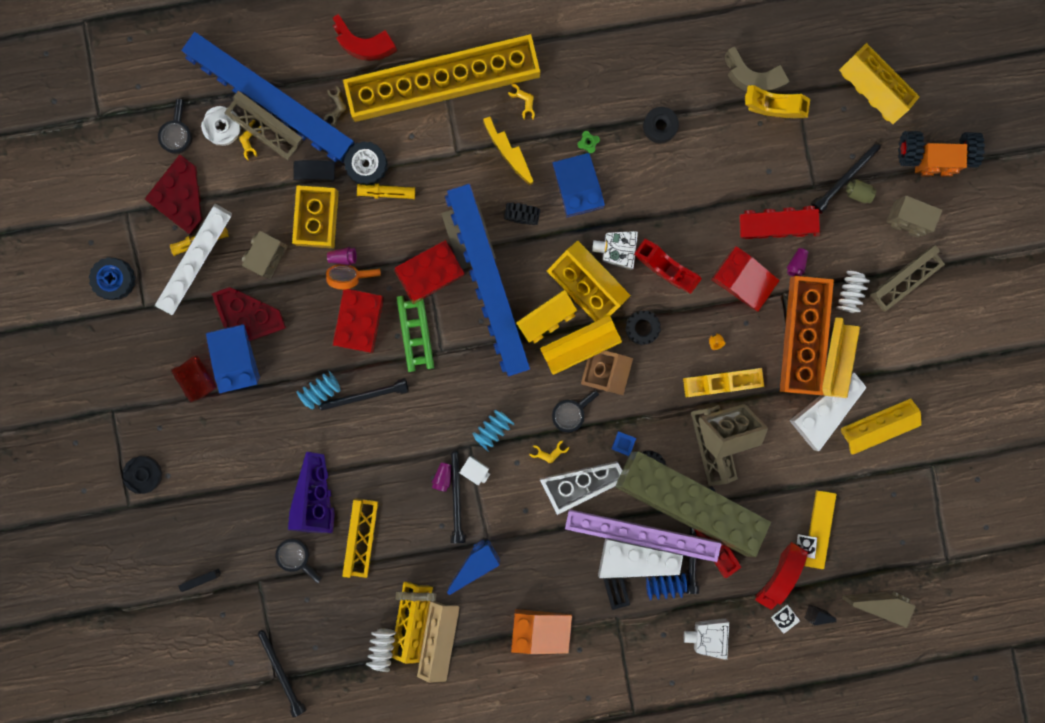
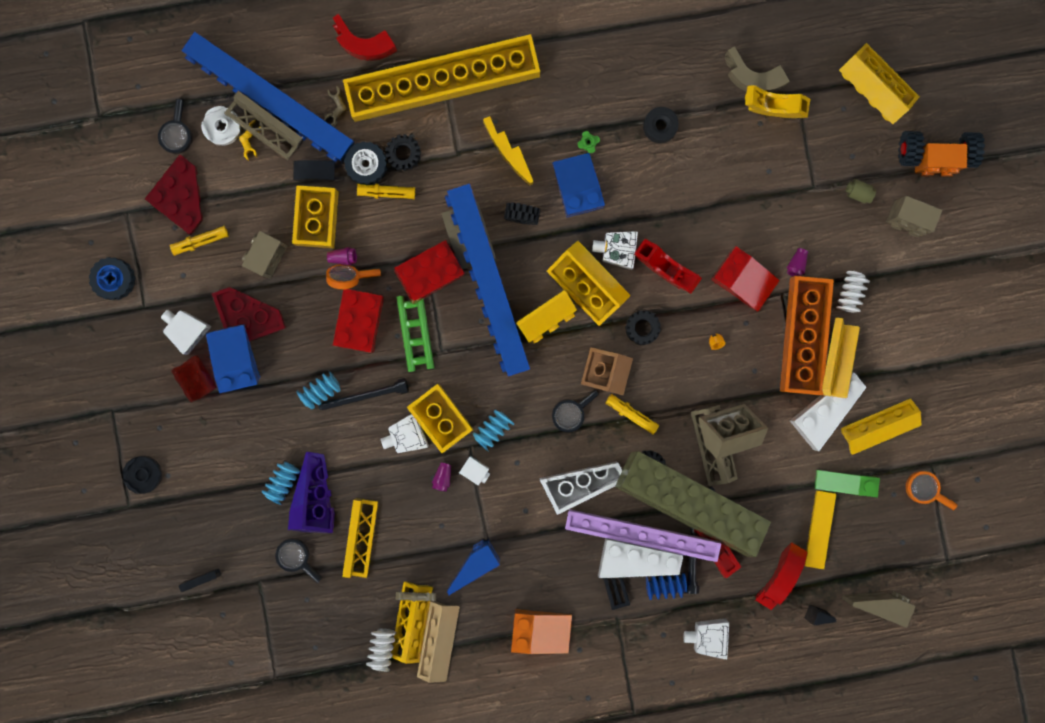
(184, 330): none -> white torso
(193, 259): white brick -> none
(281, 482): none -> medium azure piece
(296, 706): black piece -> none
(403, 141): none -> black tyre
(405, 436): none -> white torso
(440, 418): none -> yellow slope
(457, 535): black piece -> none
(528, 100): yellow arm -> none
(549, 457): yellow arm -> none
(581, 345): yellow panel -> none
(623, 443): blue plate -> none
(625, 409): none -> yellow pin
(723, 382): yellow slope -> none
(779, 224): red wedge -> none
(785, 619): sticker -> none
(807, 543): white sticker -> none
(822, 202): black piece -> none
(847, 483): none -> bright green slope
(905, 272): dark tan fence -> none
(925, 488): none -> piece

